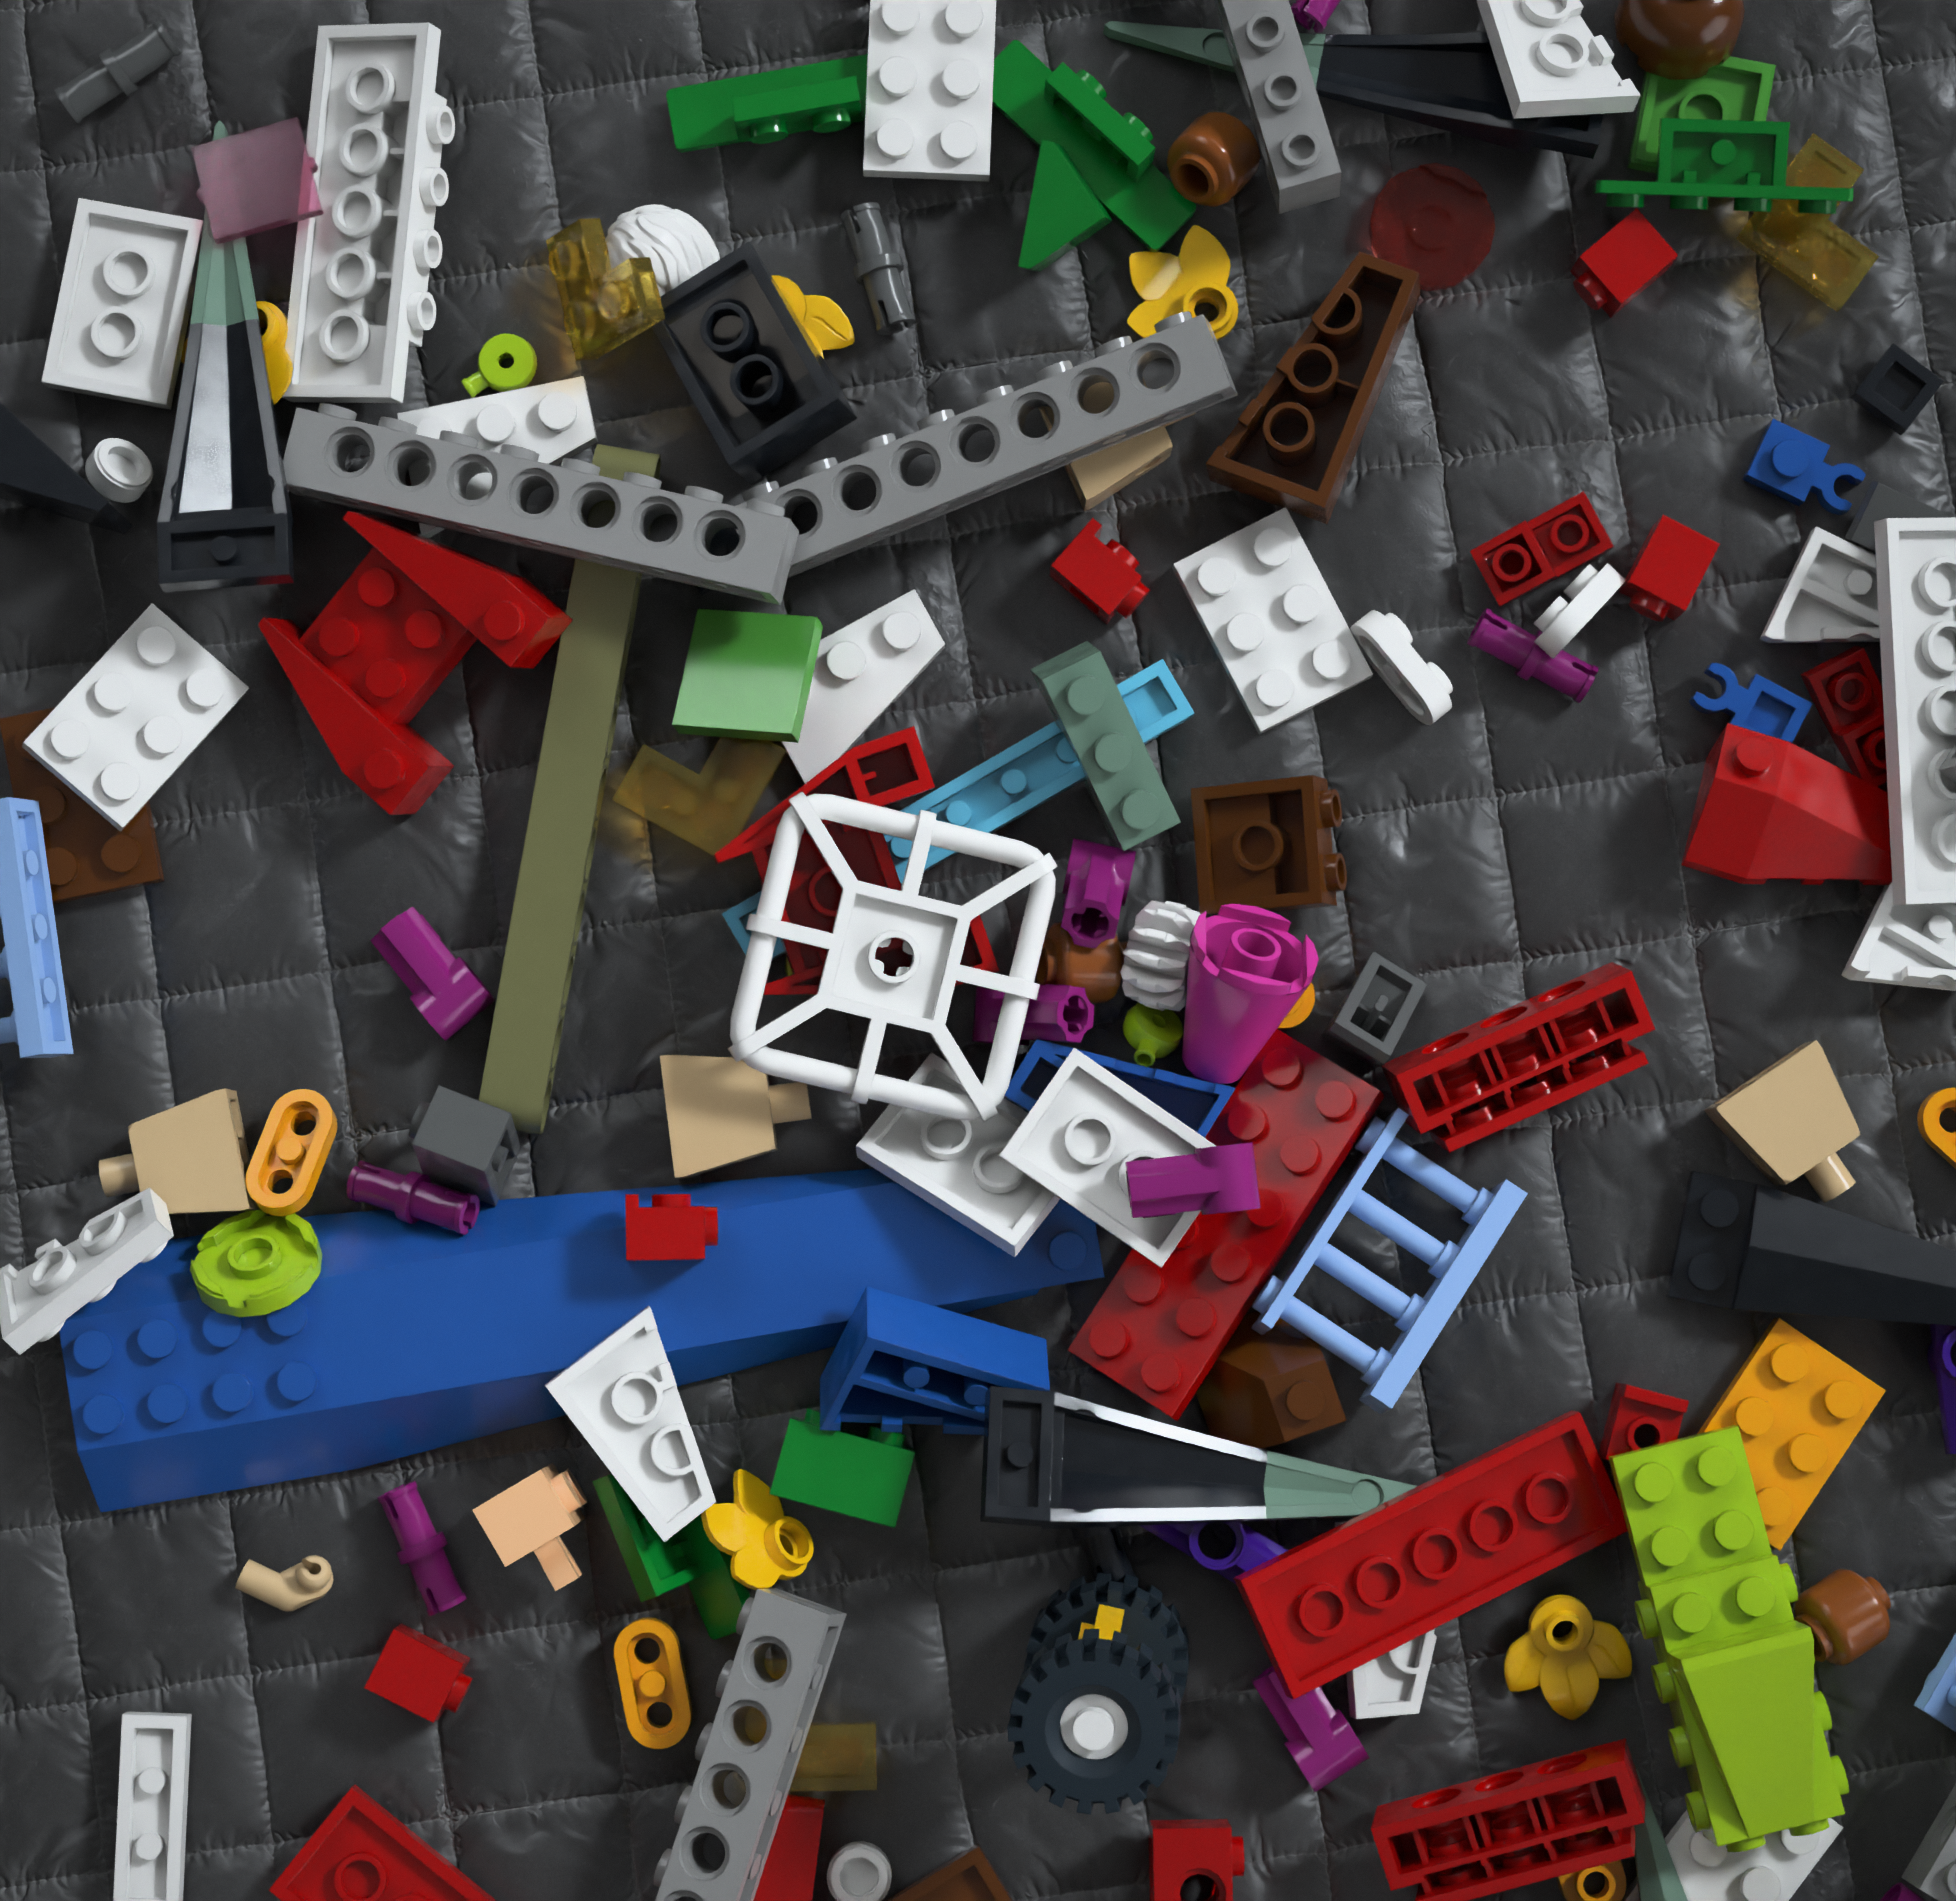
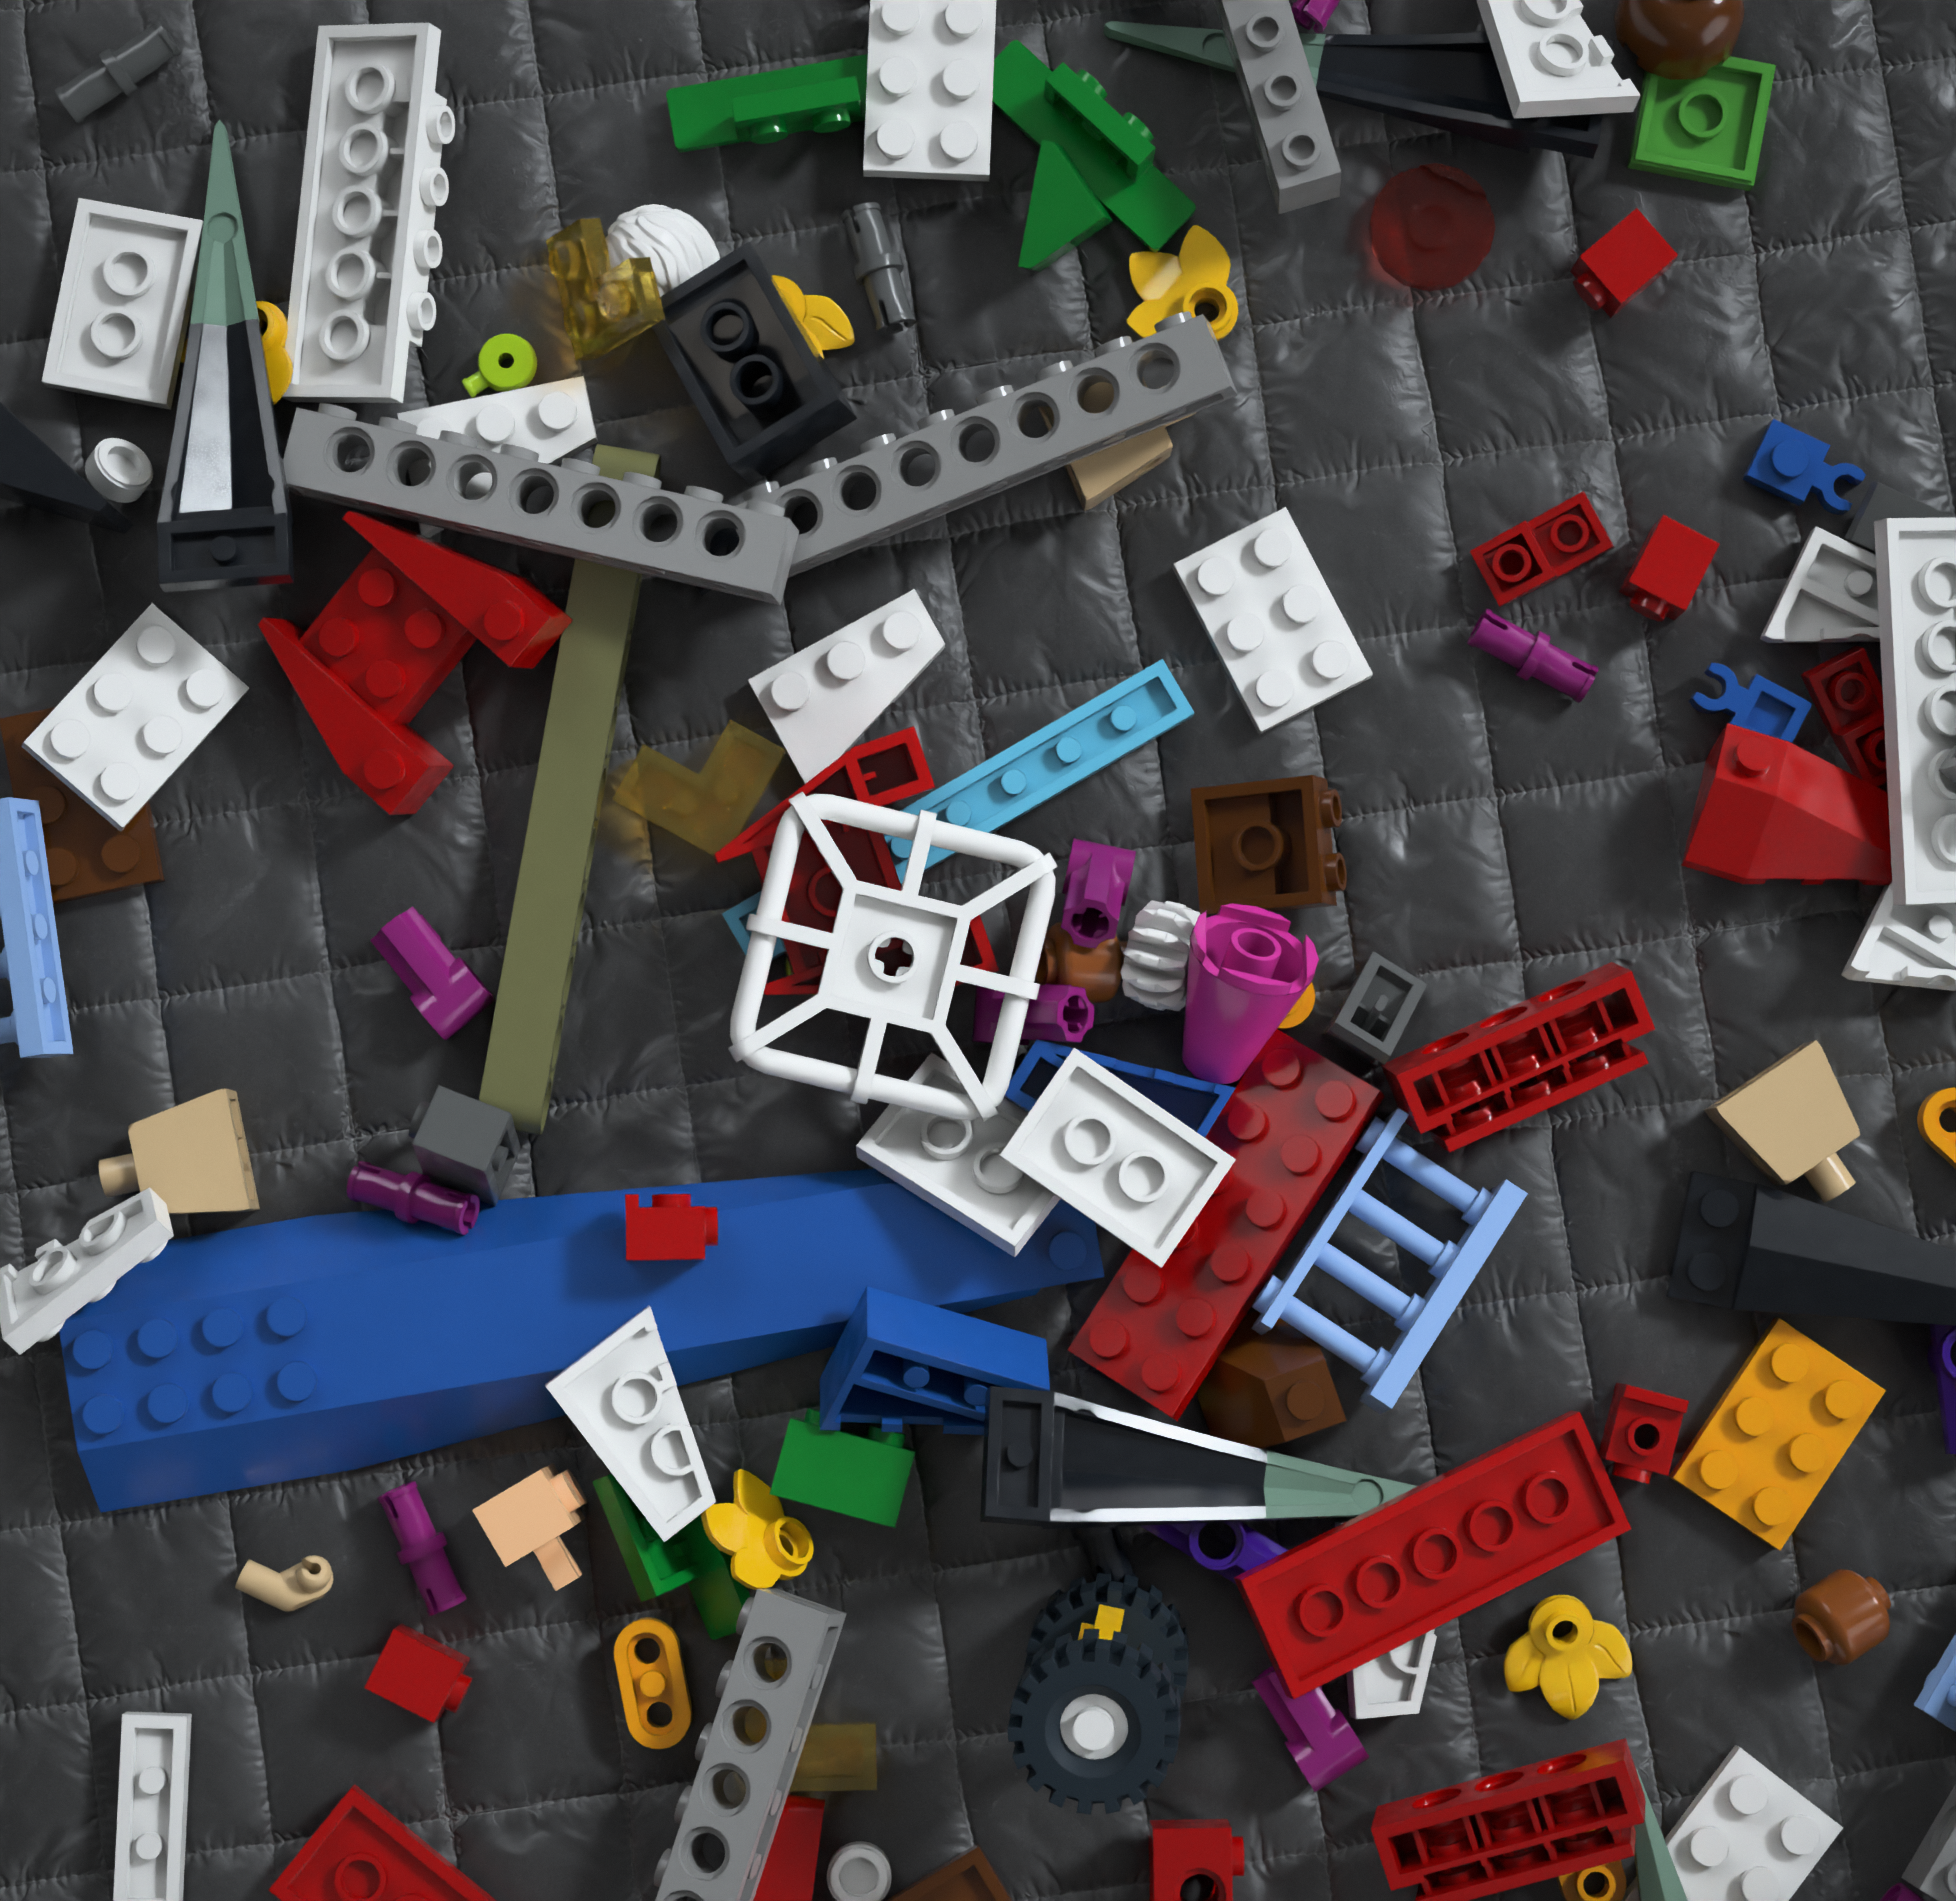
(256, 1263): lime tile -> none
(257, 180): clear pink piece -> none
(289, 1155): light orange plate -> none
(724, 1111): tan torso -> none
(747, 675): bright green tile -> none
(1100, 574): red brick -> none
(1106, 745): sand green arch -> none
(1151, 1033): lime piece -> none
(1209, 1181): magenta piece -> none
(1213, 159): dark orange head -> none
(1313, 411): reddish brown wedge -> none
(1388, 649): white plate -> none
(1565, 620): white plate -> none
(1722, 161): green bracket -> none
(1727, 1644): lime wedge -> none
(1808, 244): clear yellow plate -> none
(1897, 389): black plate -> none

